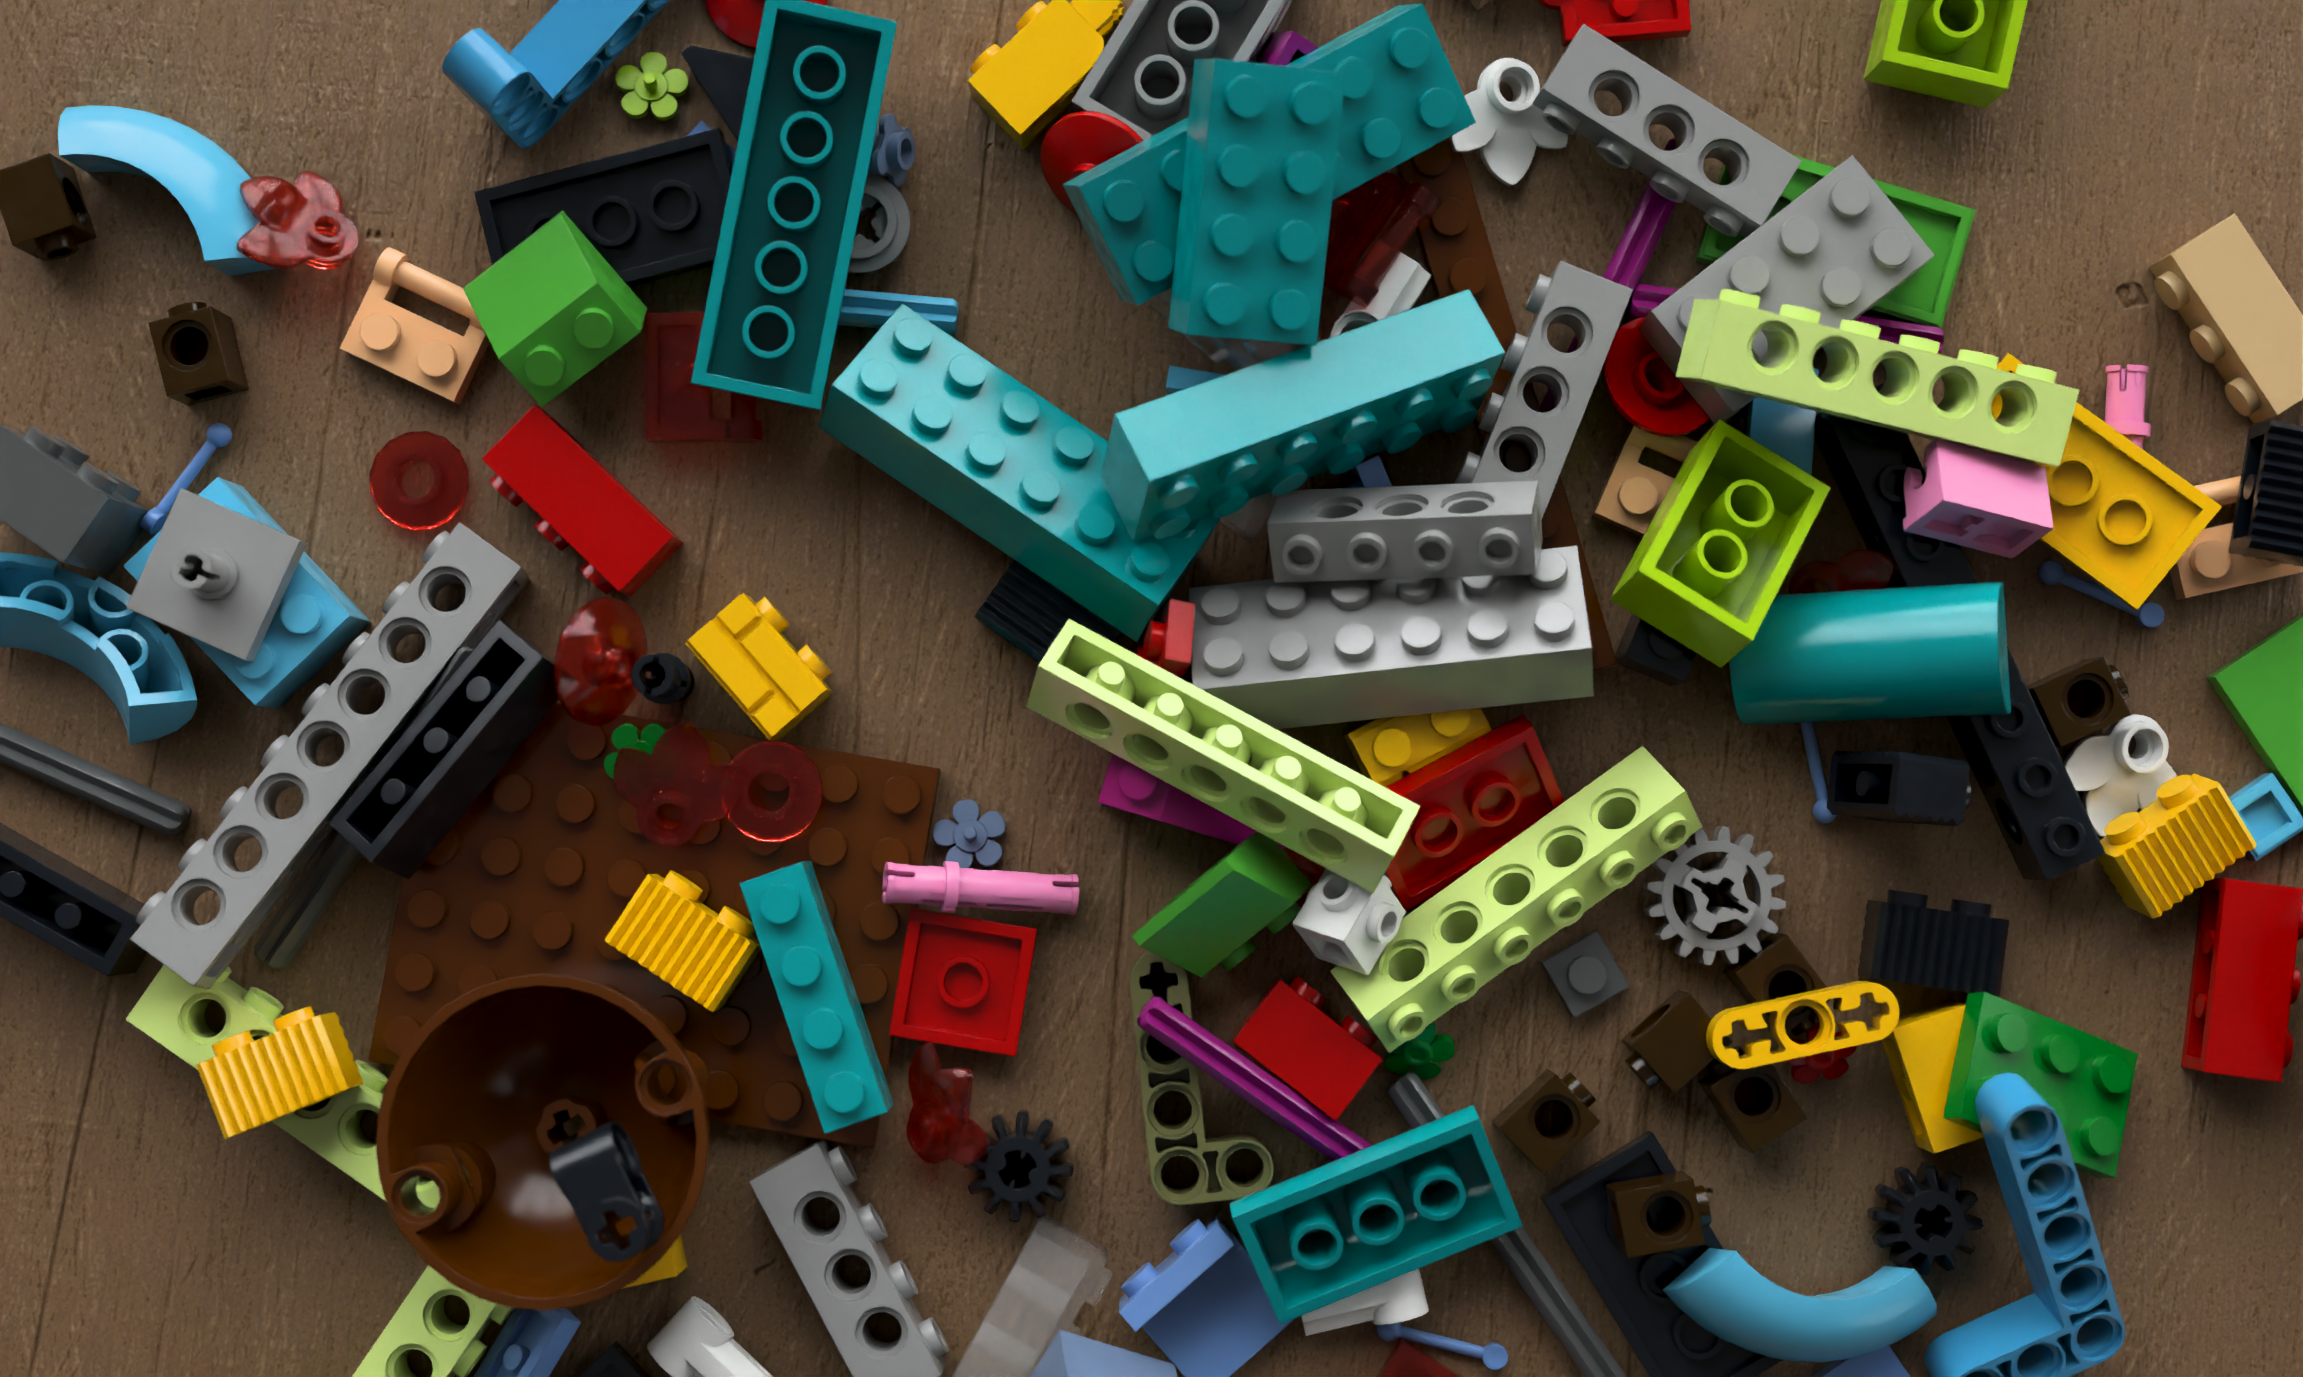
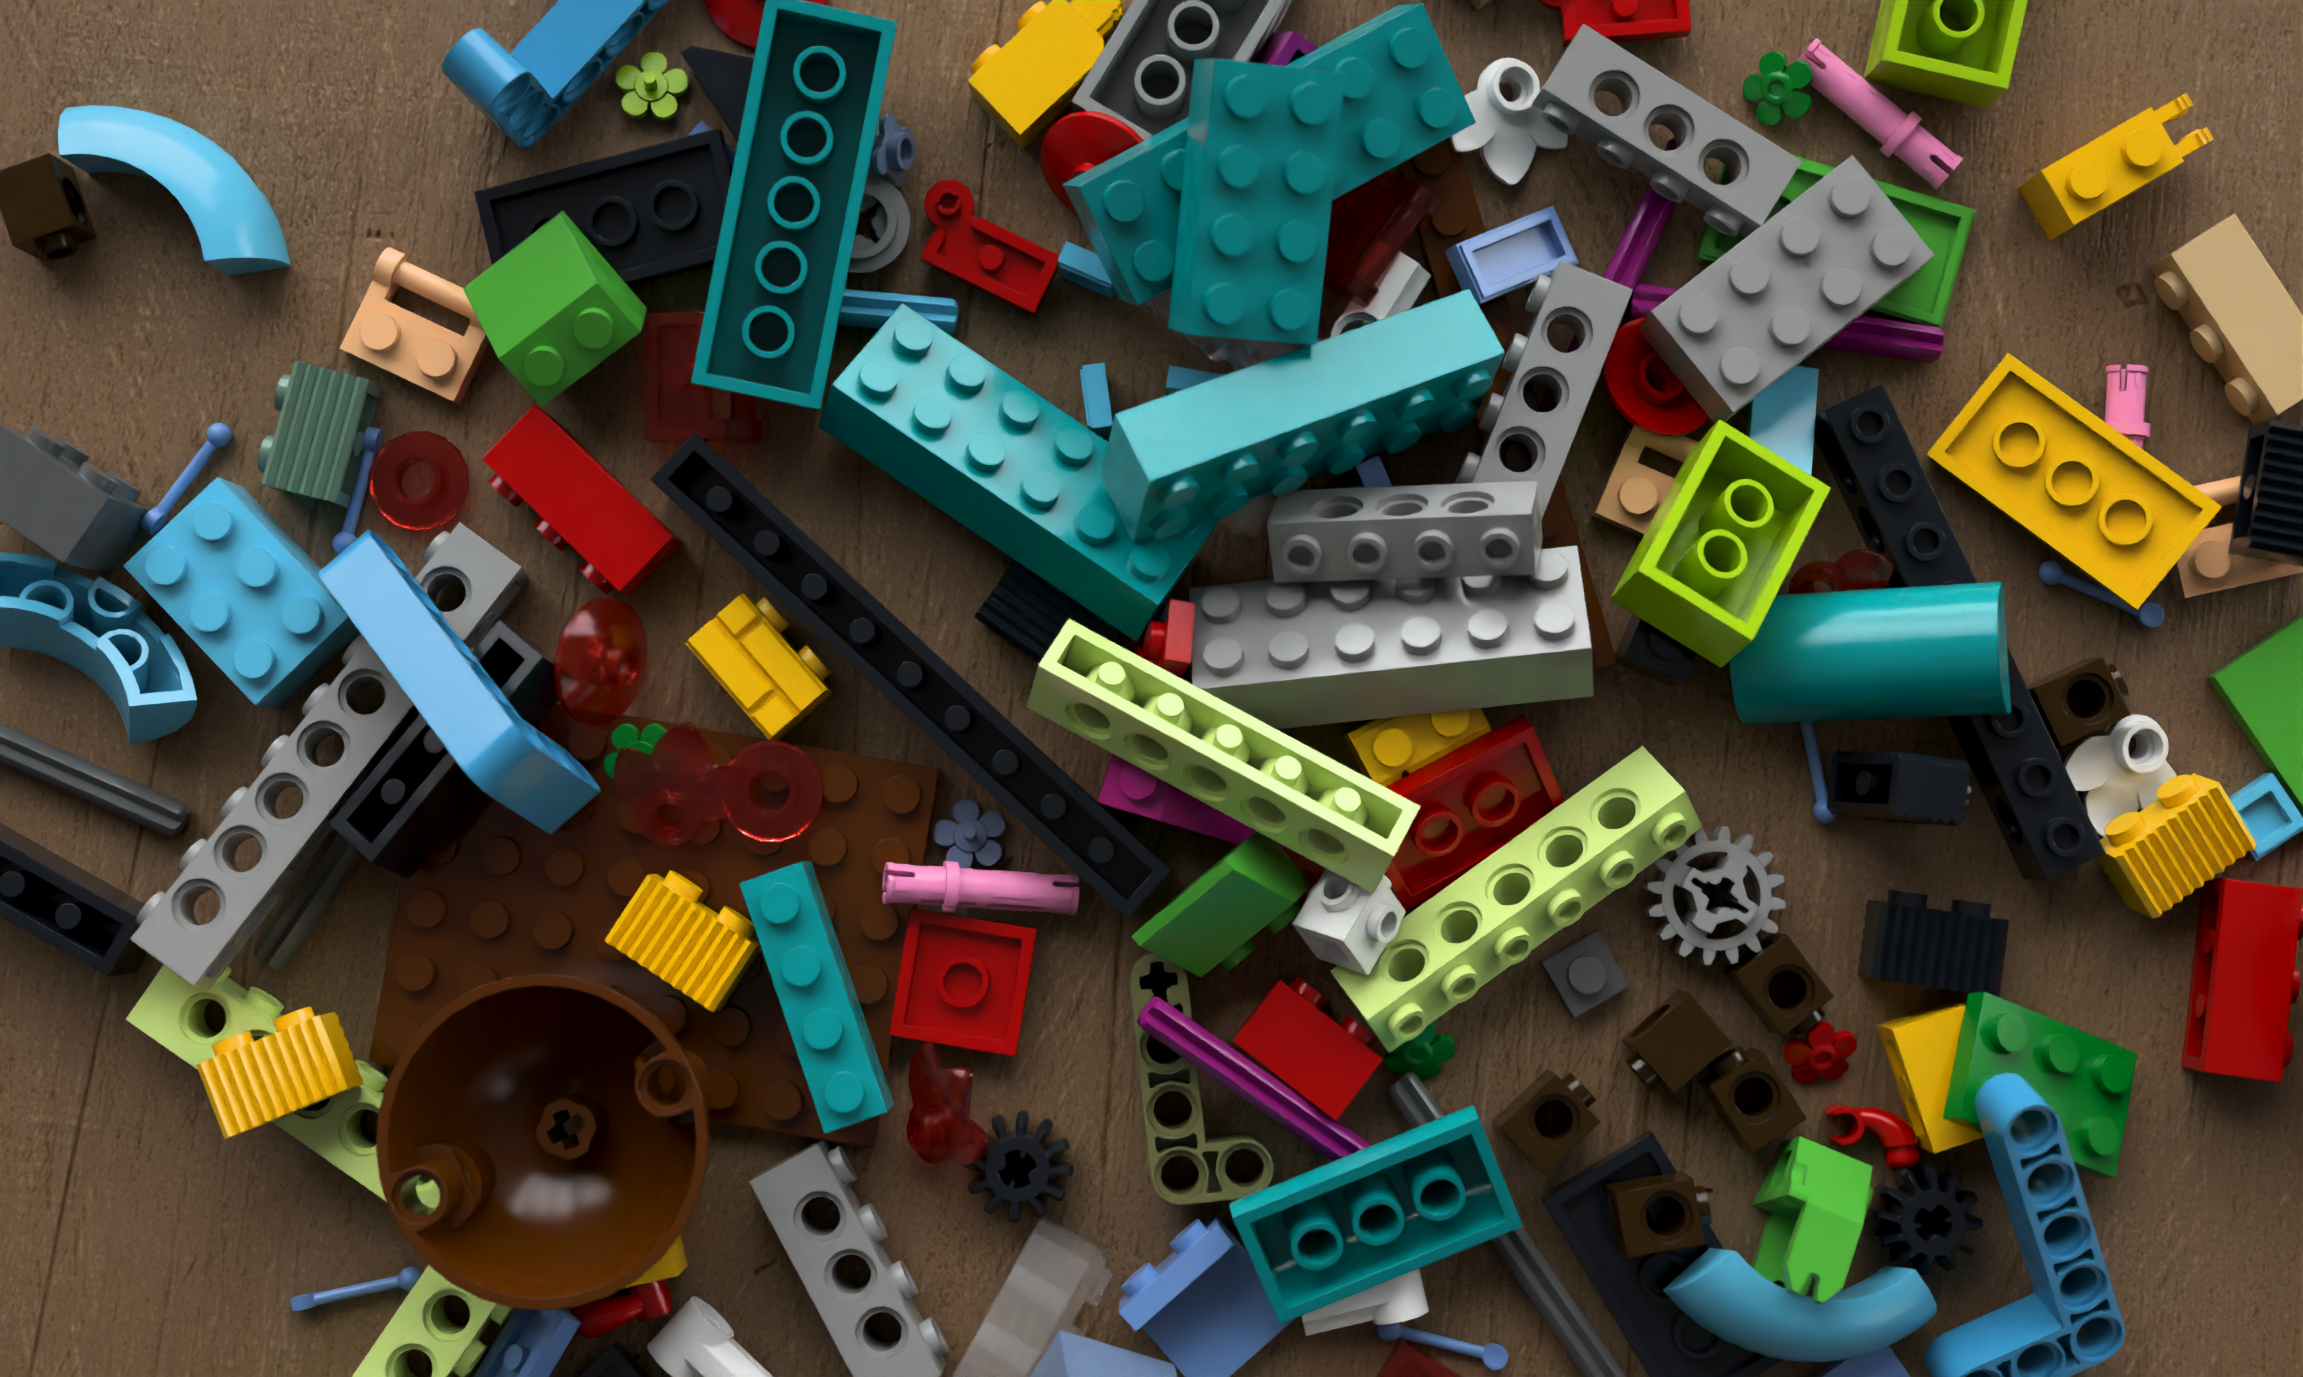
(216, 575): light grey tile -> none
(219, 371): dark brown brick -> none
(292, 222): clear red plate -> none
(318, 433): none -> sand green brick
(371, 445): none -> medium blue hinge
(405, 1281): none -> medium blue hinge
(453, 689): none -> beam
(604, 1185): black piece -> none
(604, 1315): none -> red arm
(653, 687): black pin -> none
(911, 675): none -> black brick
(984, 252): none -> red hinge
(1085, 270): none -> medium azure tile
(1096, 398): none -> medium azure tile
(1511, 255): none -> medium blue tile
(1779, 88): none -> green plant
(1813, 1217): none -> bright green piece
(1845, 998): yellow beam -> none
(1880, 116): none -> bright pink pin
(1890, 1130): none -> red arm
(1977, 499): bright pink hinge -> none
(2033, 411): yellowish green brick -> none
(2109, 168): none -> yellow hinge

